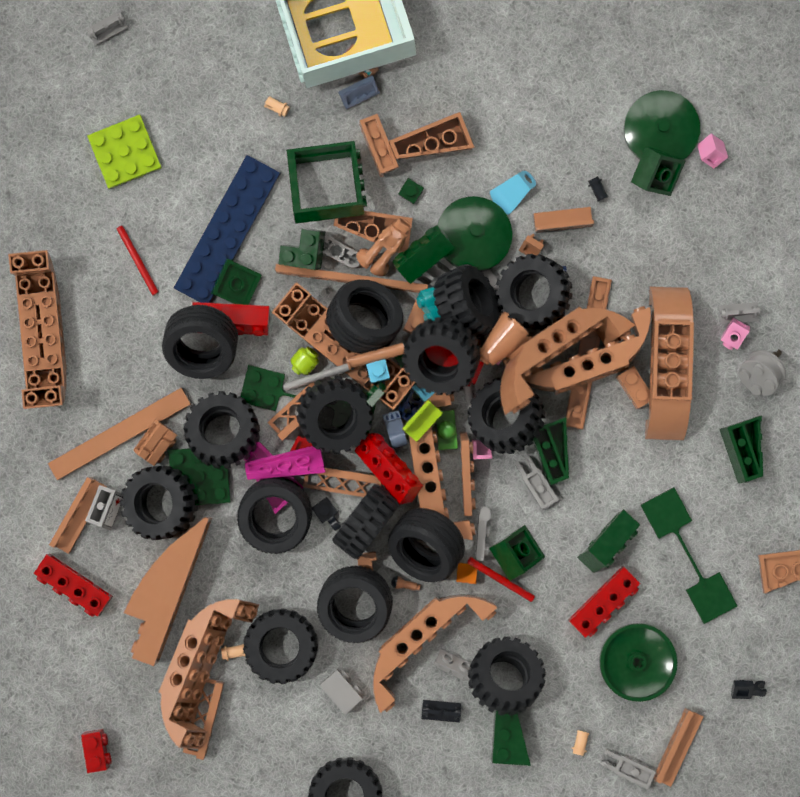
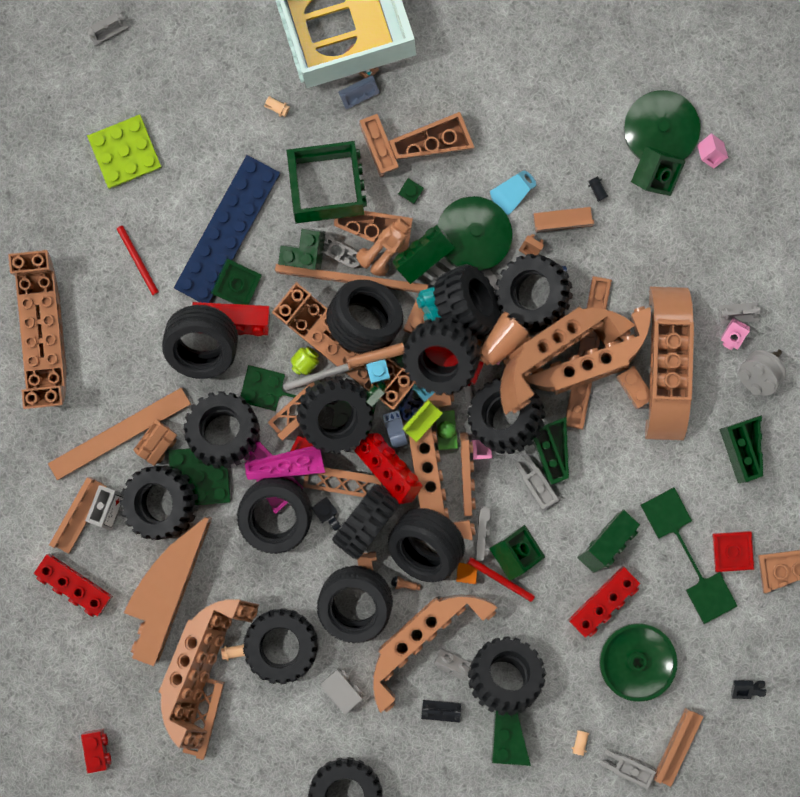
(733, 551): none -> red tile

